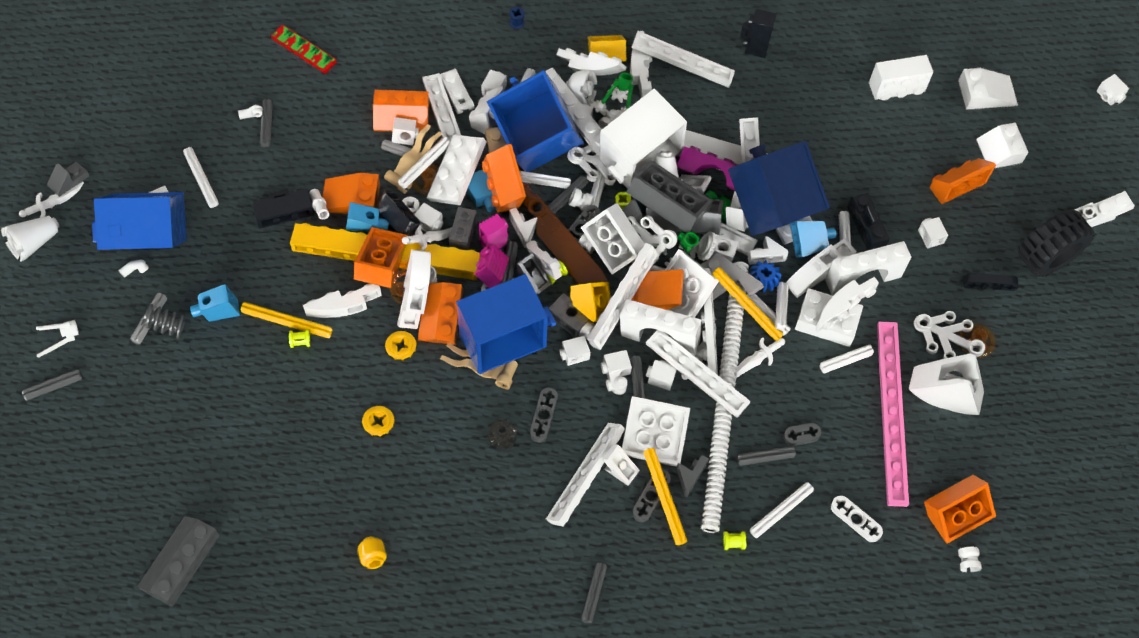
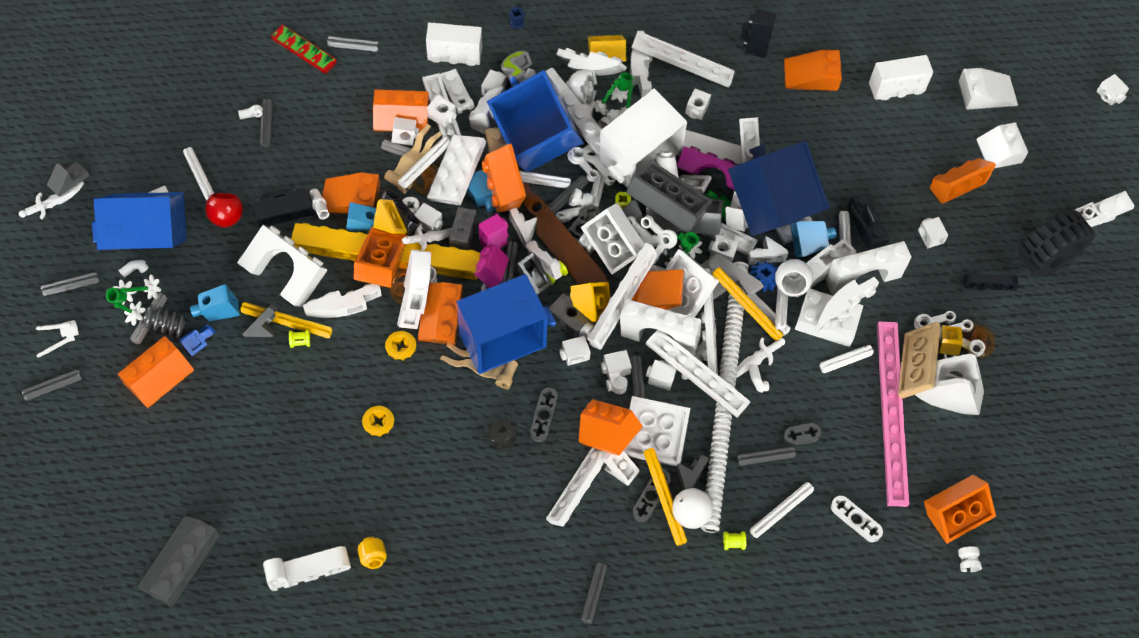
(29, 236): white cone -> none
(70, 283): none -> dark grey axle
(120, 294): none -> plant
(155, 372): none -> orange slope
(194, 340): none -> plate
(224, 209): none -> red helmet
(259, 327): none -> slope
(305, 568): none -> white beam
(306, 270): none -> white arch
(351, 43): none -> axle
(388, 218): none -> yellow slope
(441, 105): none -> white brick
(454, 43): none -> white brick
(515, 65): none -> light grey animal
(568, 214): none -> white arm
(607, 427): none -> orange slope
(692, 508): none -> white helmet
(697, 104): none -> white brick
(706, 246): white gear -> none
(756, 379): none -> white arm
(793, 277): none -> white helmet
(814, 71): none -> orange slope
(919, 360): none -> tan tile
(951, 340): none -> yellow slope

